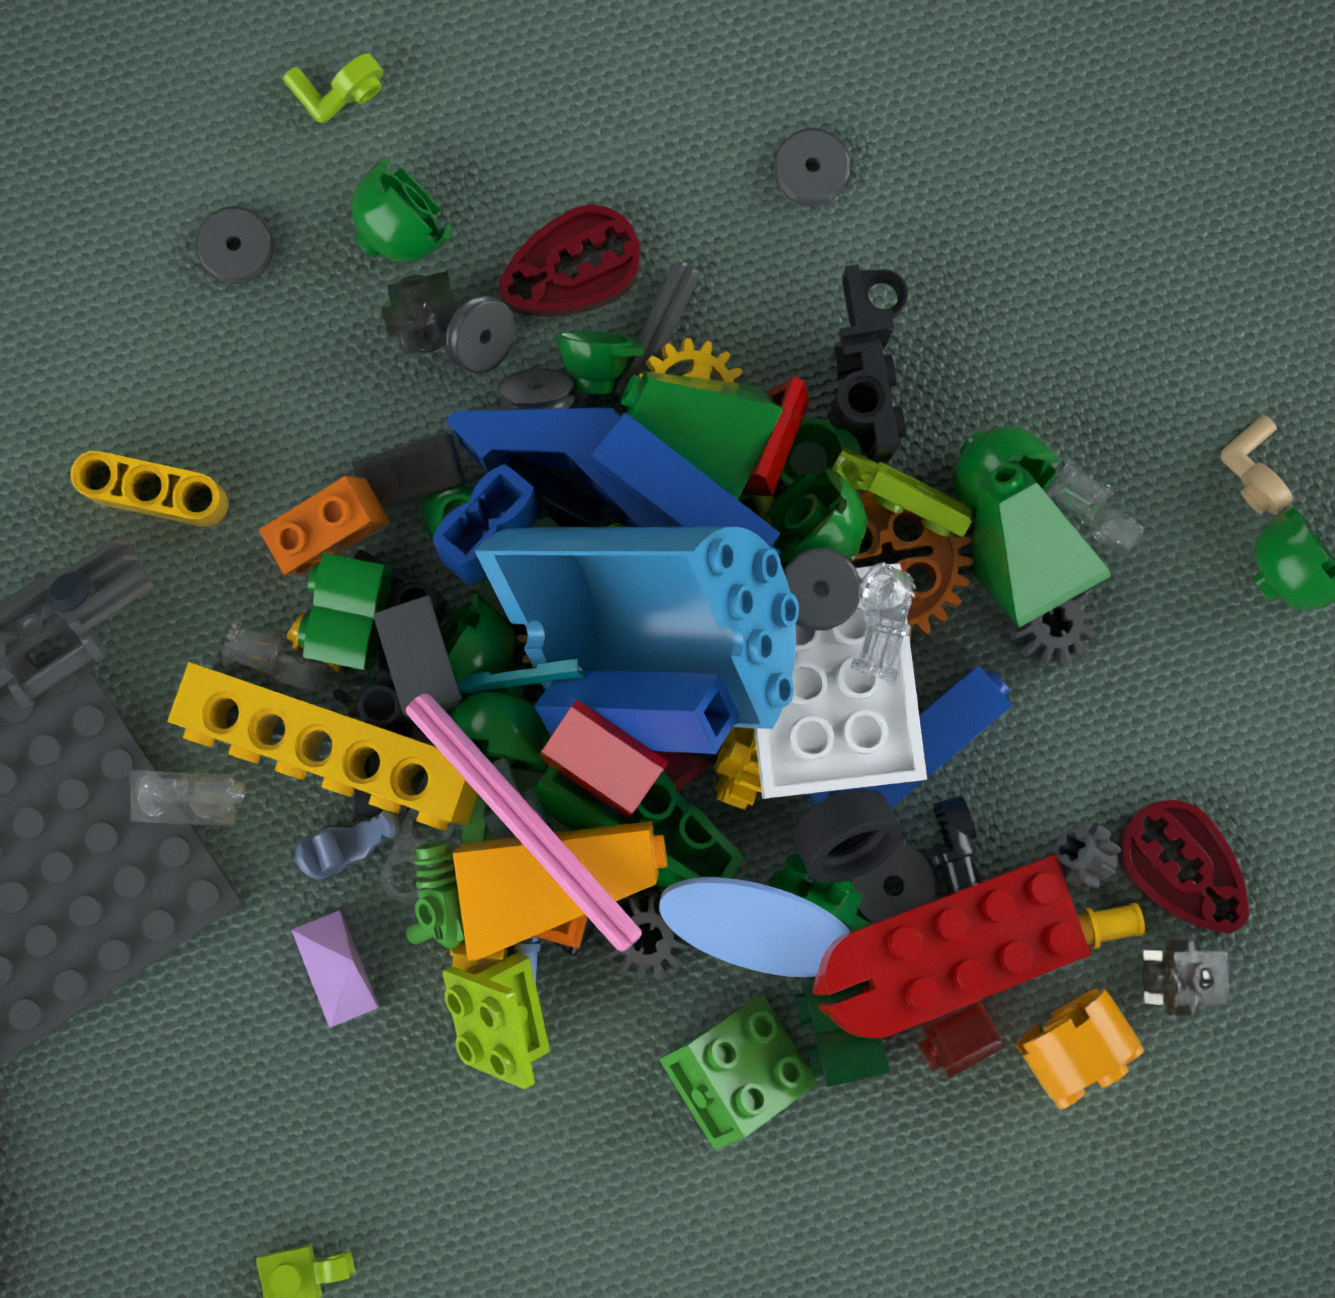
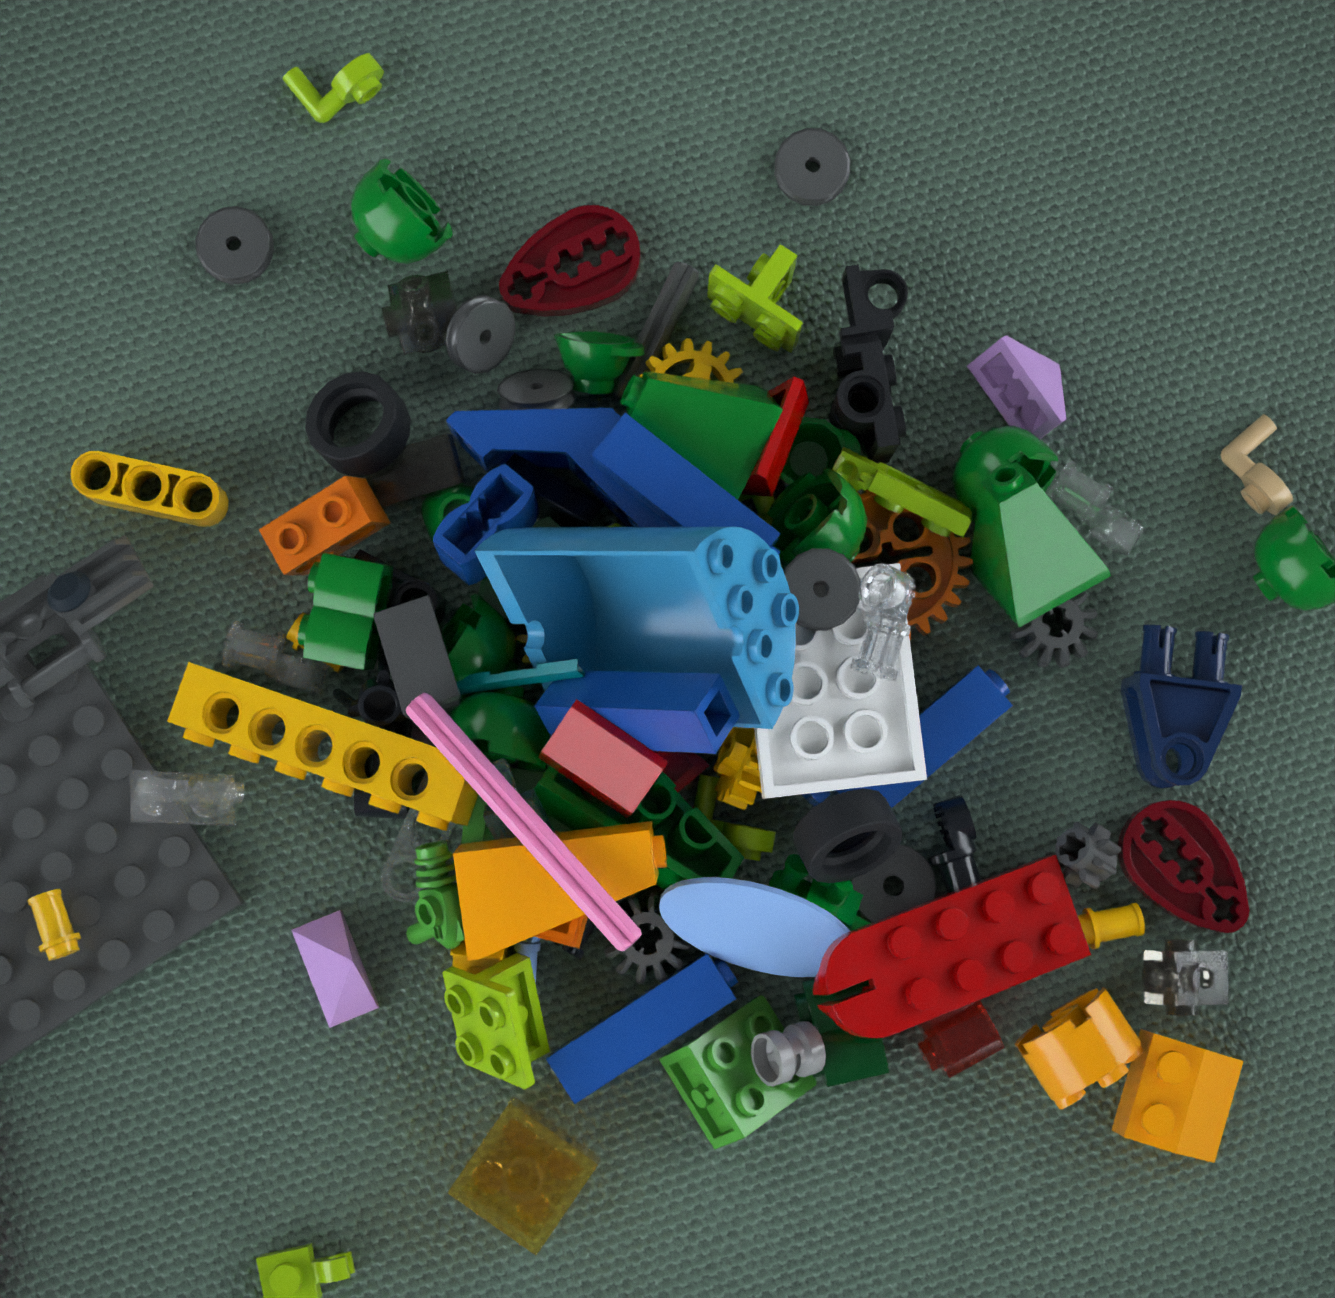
(54, 925): none -> yellow pin
(335, 401): none -> black tyre
(336, 847): sand blue piece -> none
(524, 1175): none -> clear yellow brick
(642, 1026): none -> blue brick
(746, 839): none -> lime plate
(758, 300): none -> lime bracket
(781, 1055): none -> light grey wheel
(1021, 385): none -> lavender slope
(1177, 1097): none -> light orange slope
(1178, 711): none -> dark blue piece

